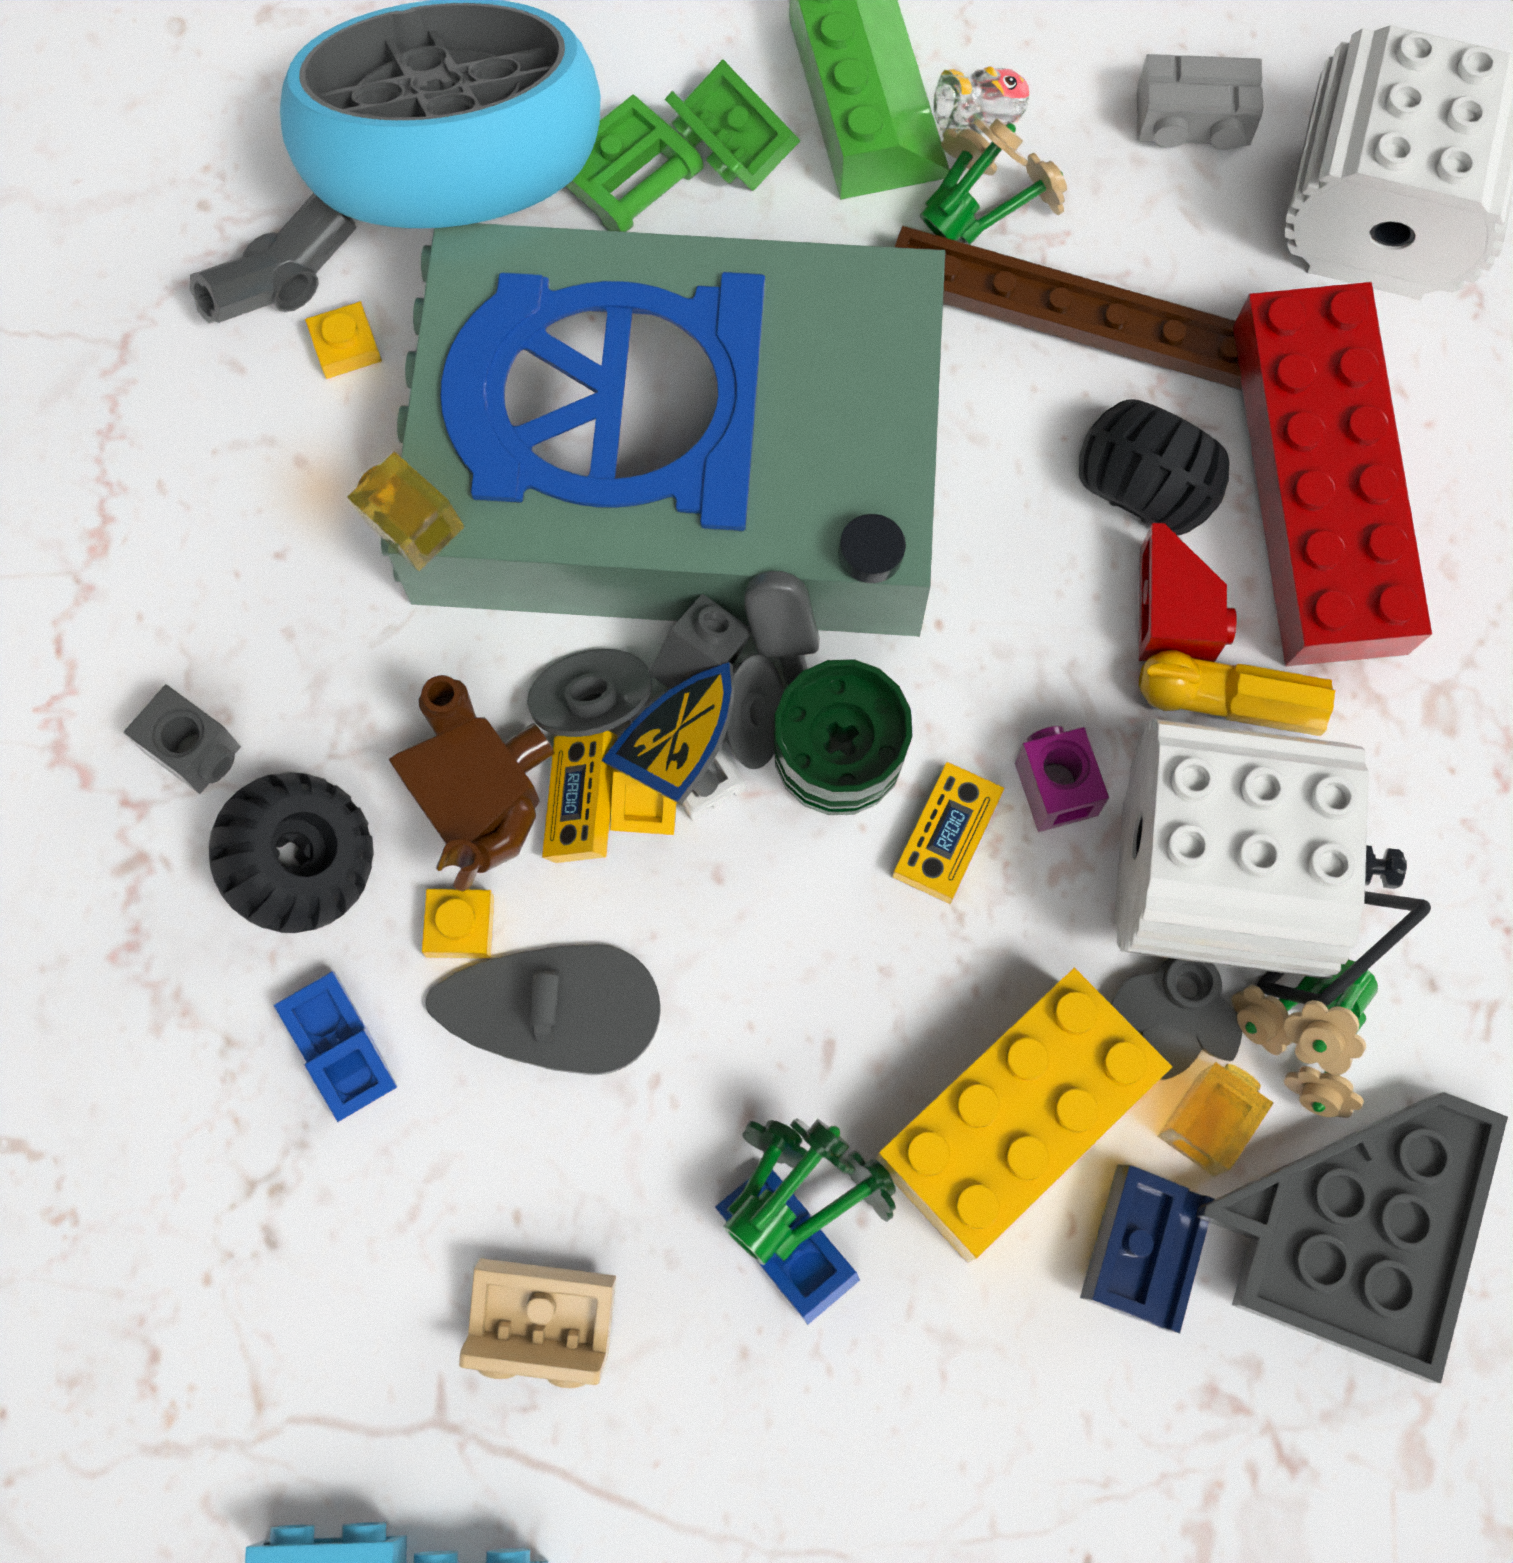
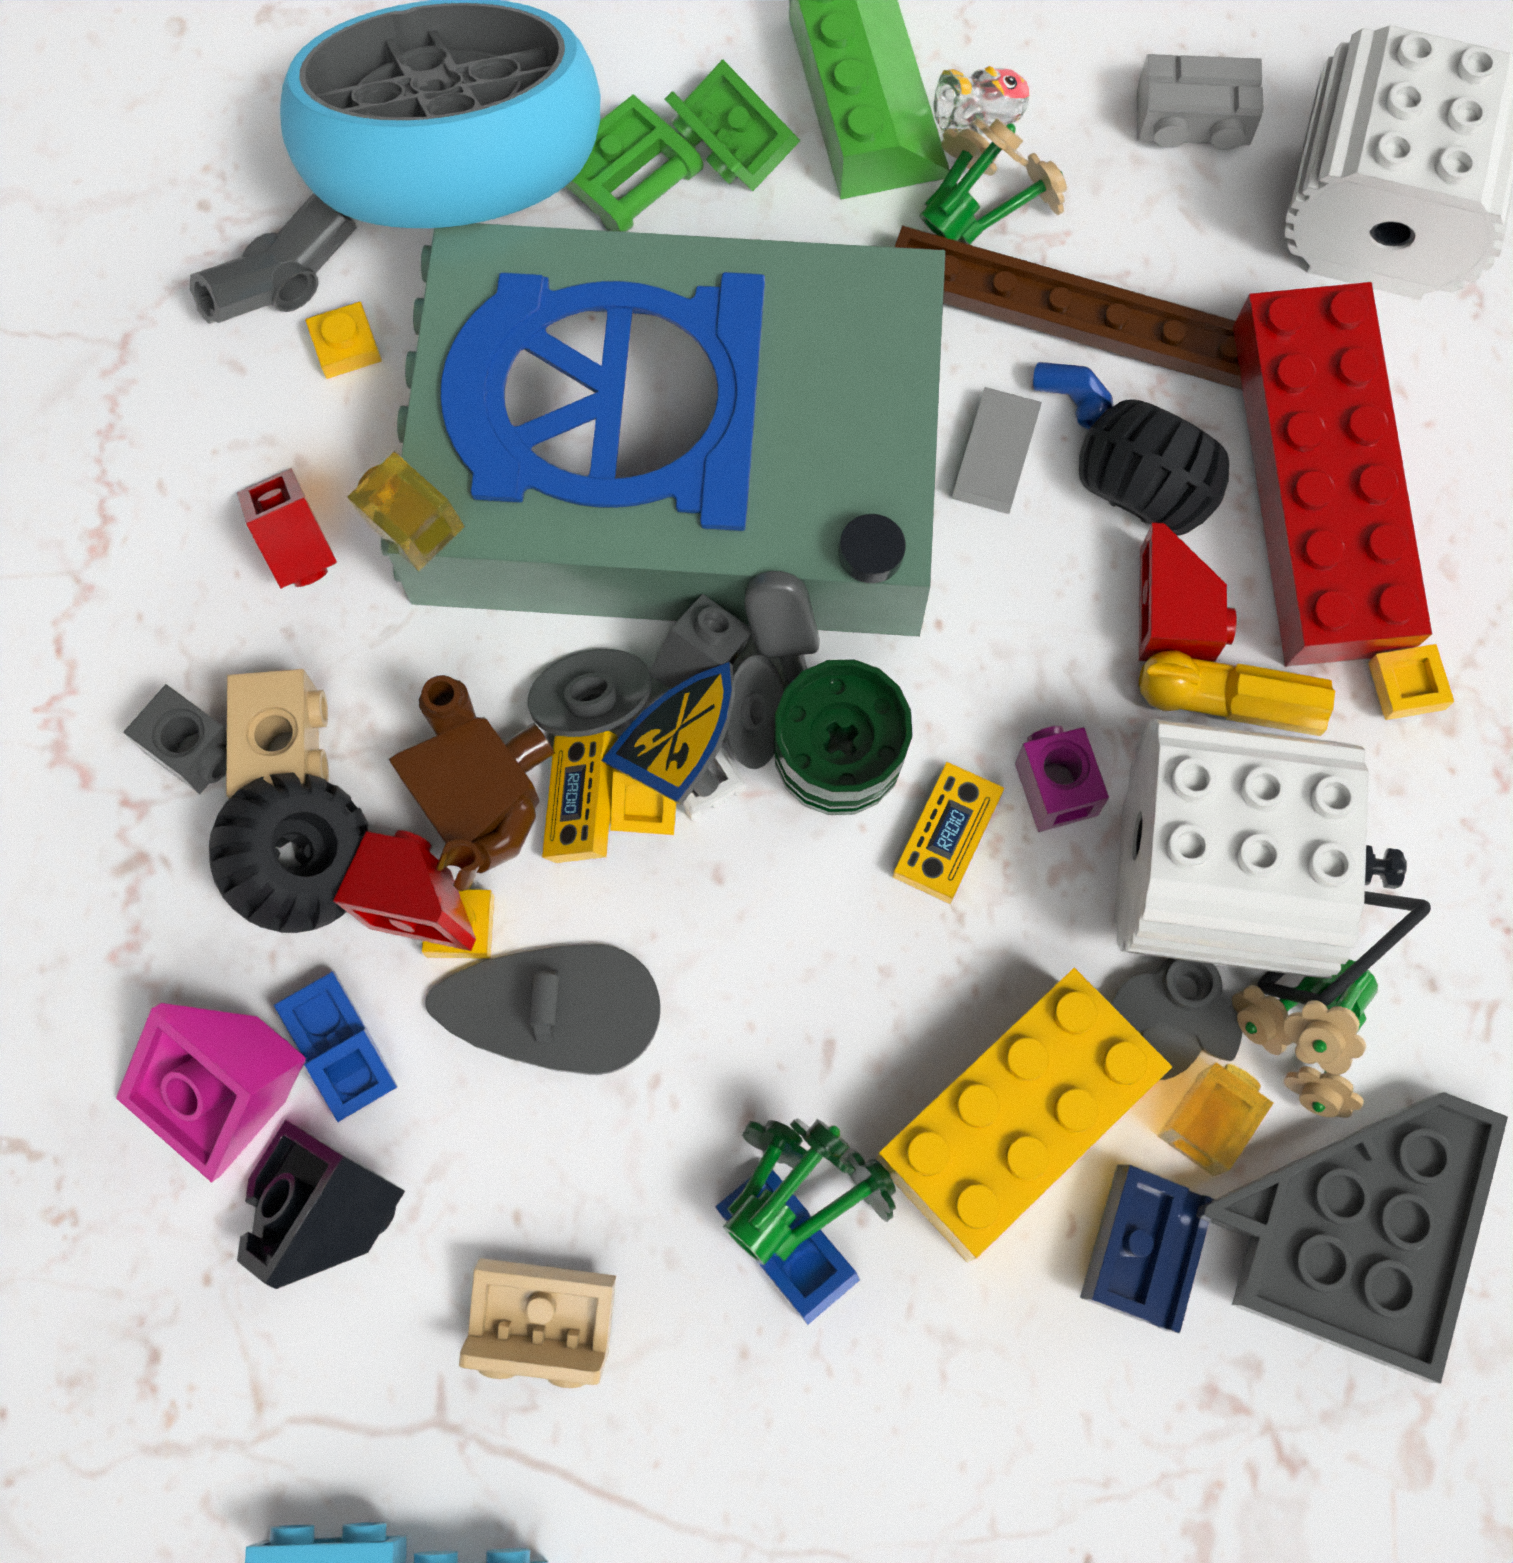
(208, 1081): none -> dark pink slope
(262, 708): none -> tan brick
(286, 530): none -> red slope
(311, 1209): none -> black slope
(402, 893): none -> red slope
(996, 450): none -> light grey tile
(1081, 386): none -> blue arm
(1411, 682): none -> yellow plate

